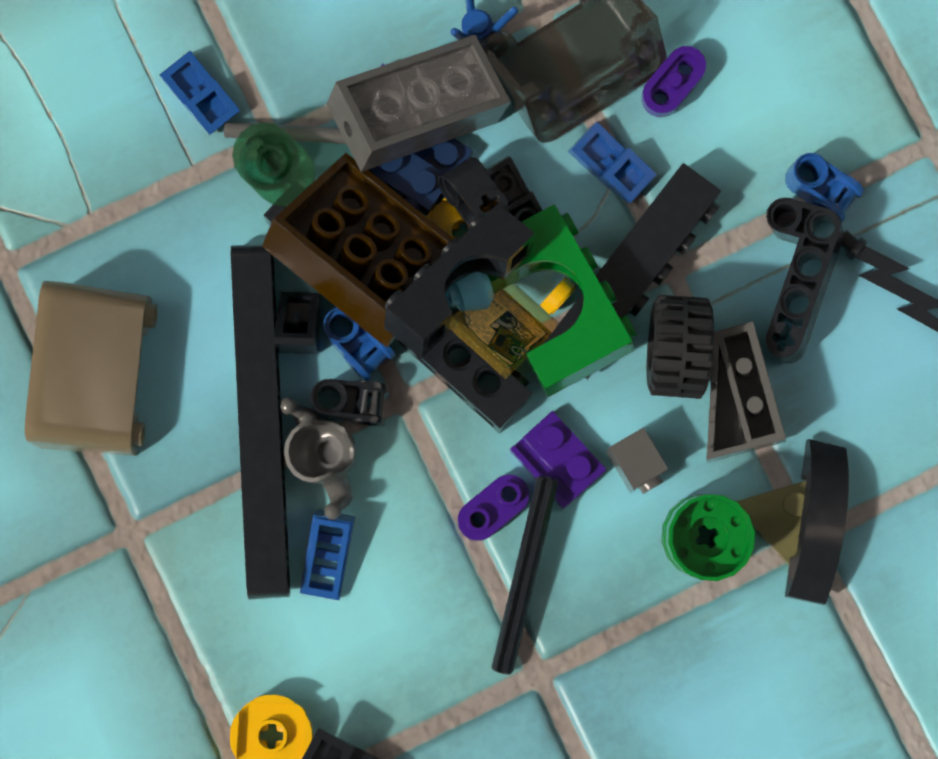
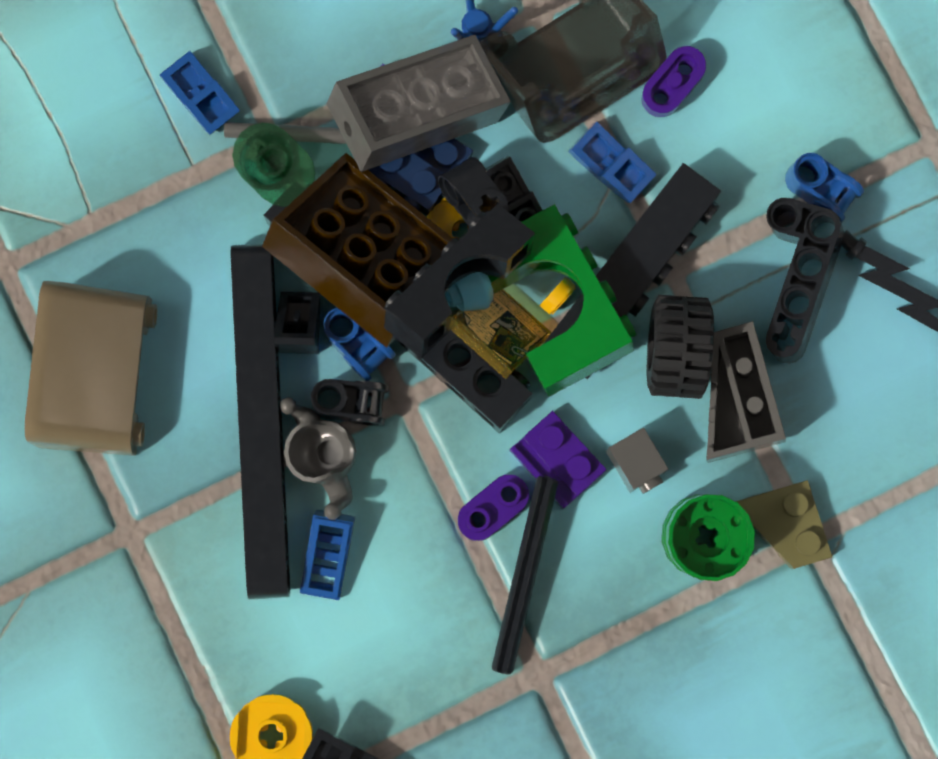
(822, 523): black slope -> none

